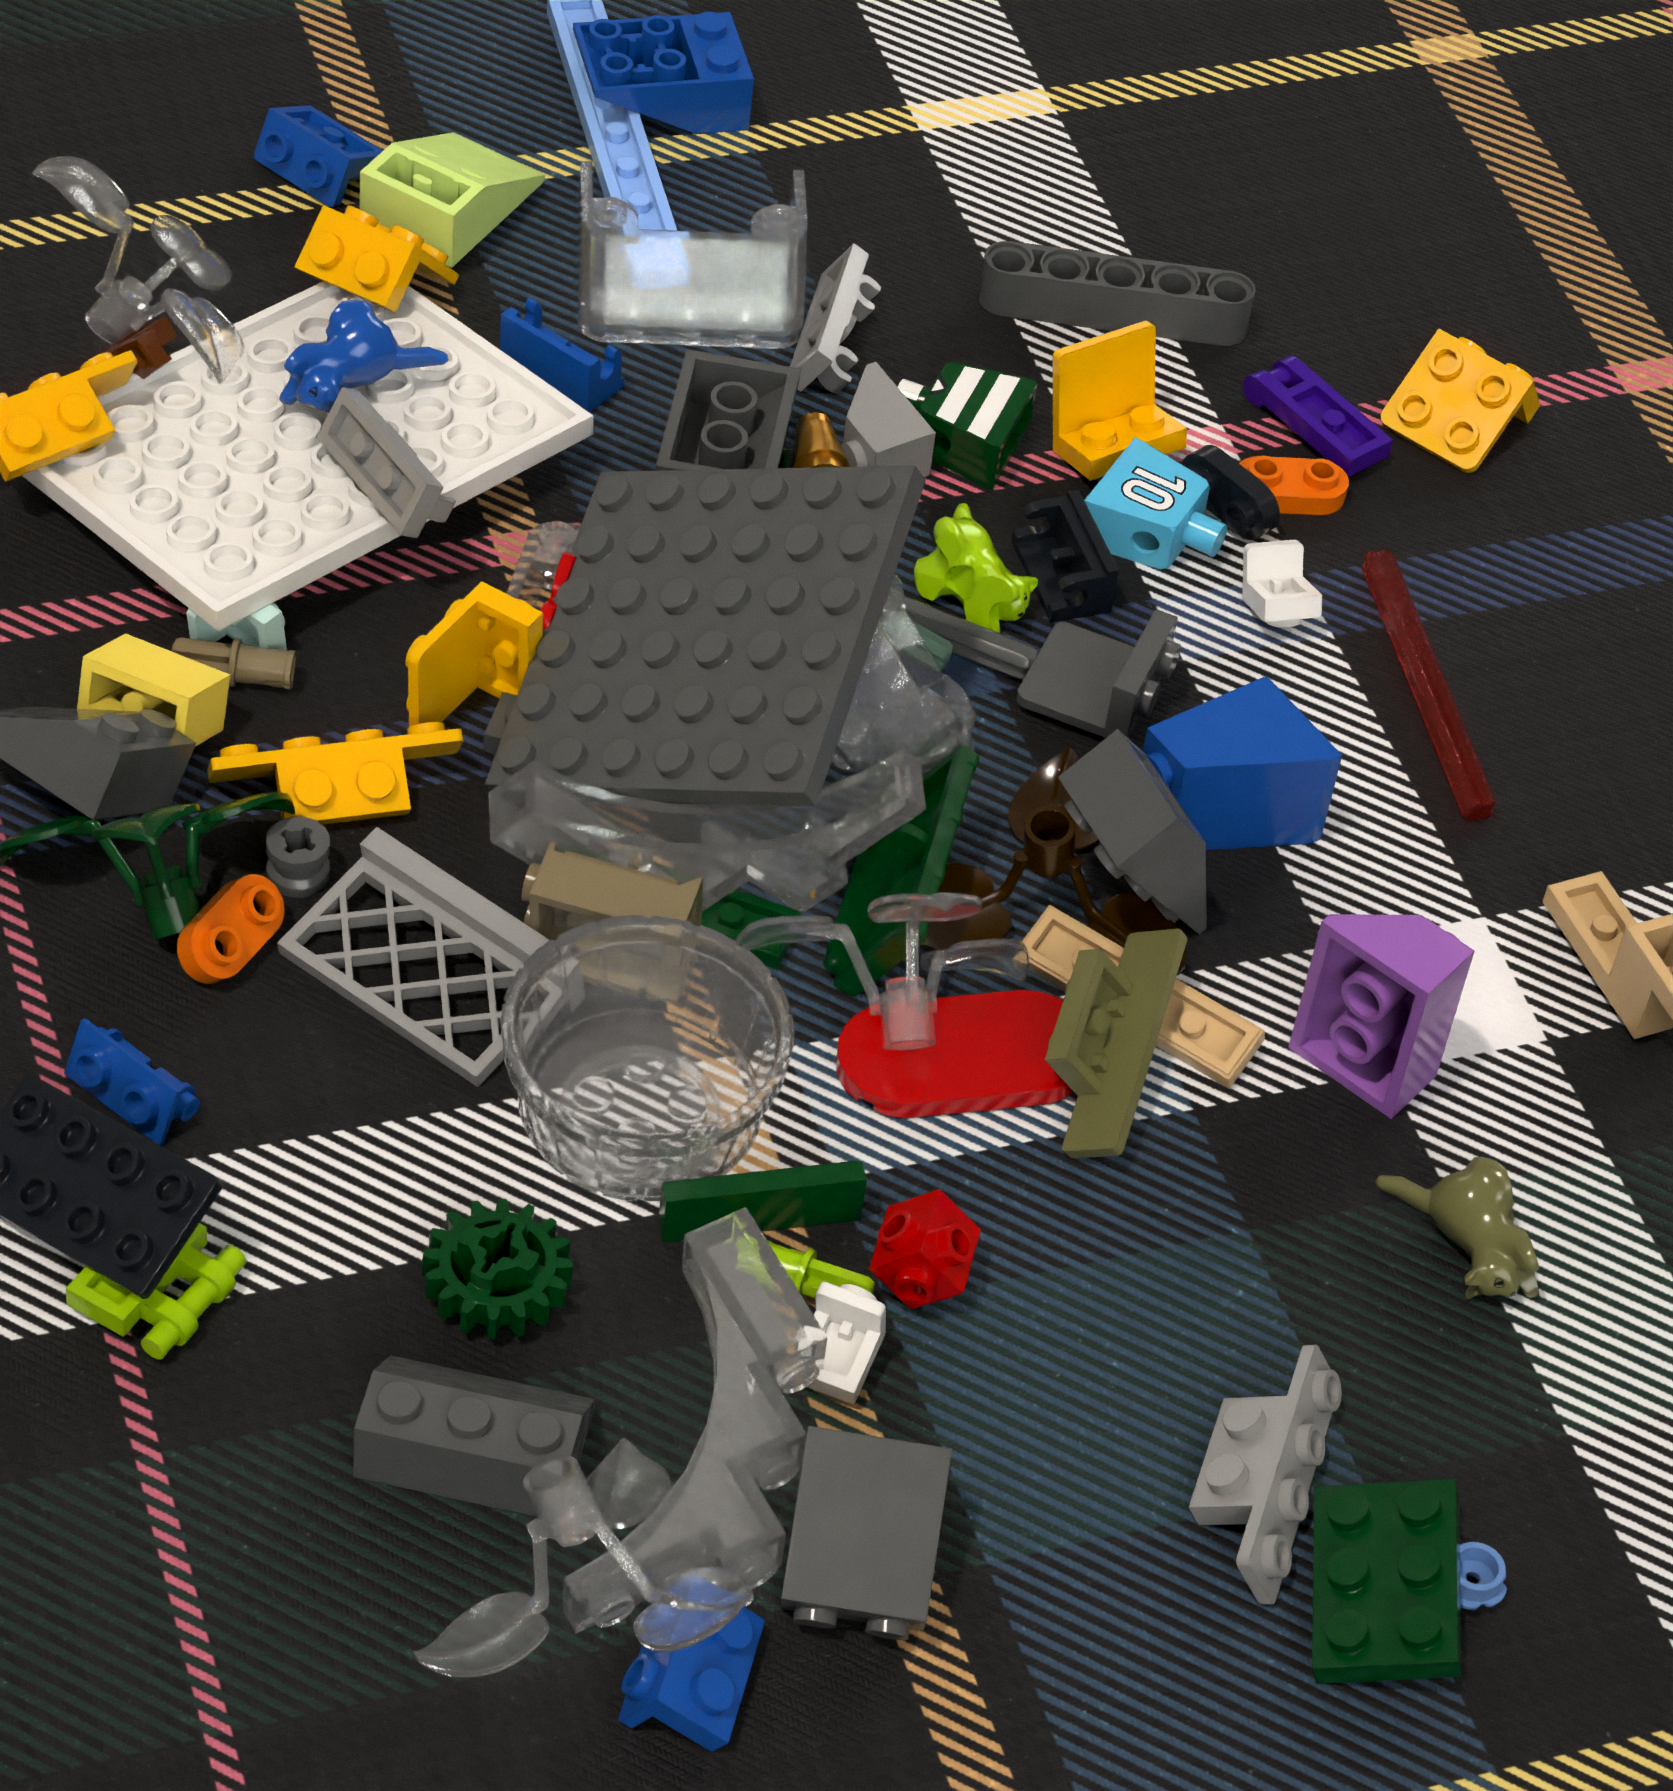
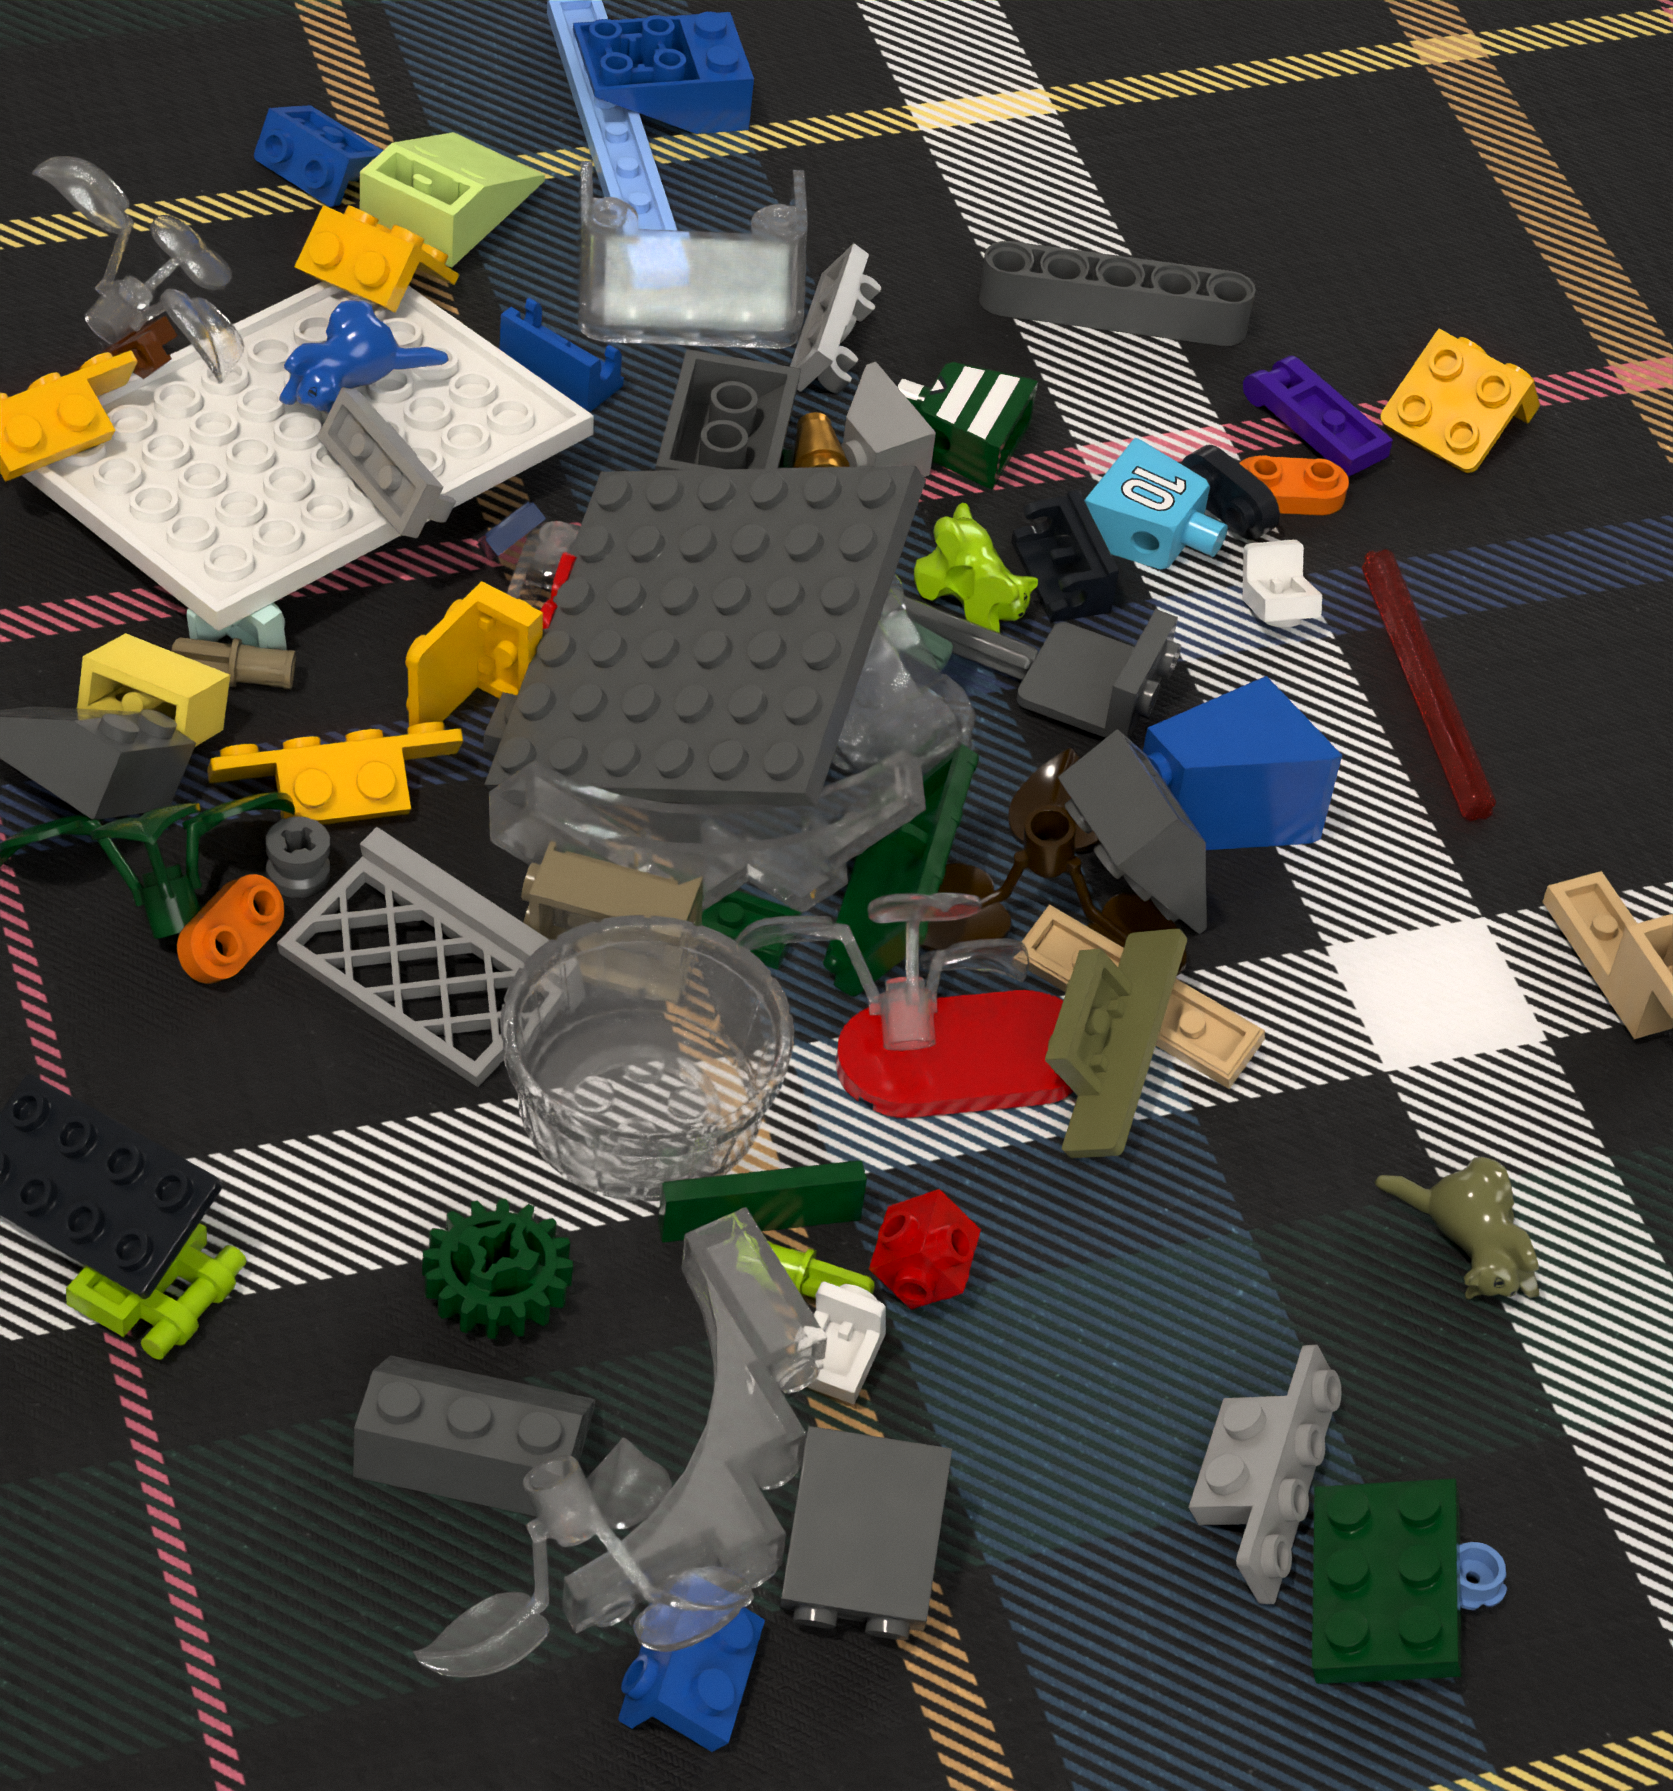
(126, 1083): blue hinge -> none
(510, 530): none -> dark blue tile
(1109, 399): yellow bracket -> none
(1380, 1004): medium lavender slope -> none

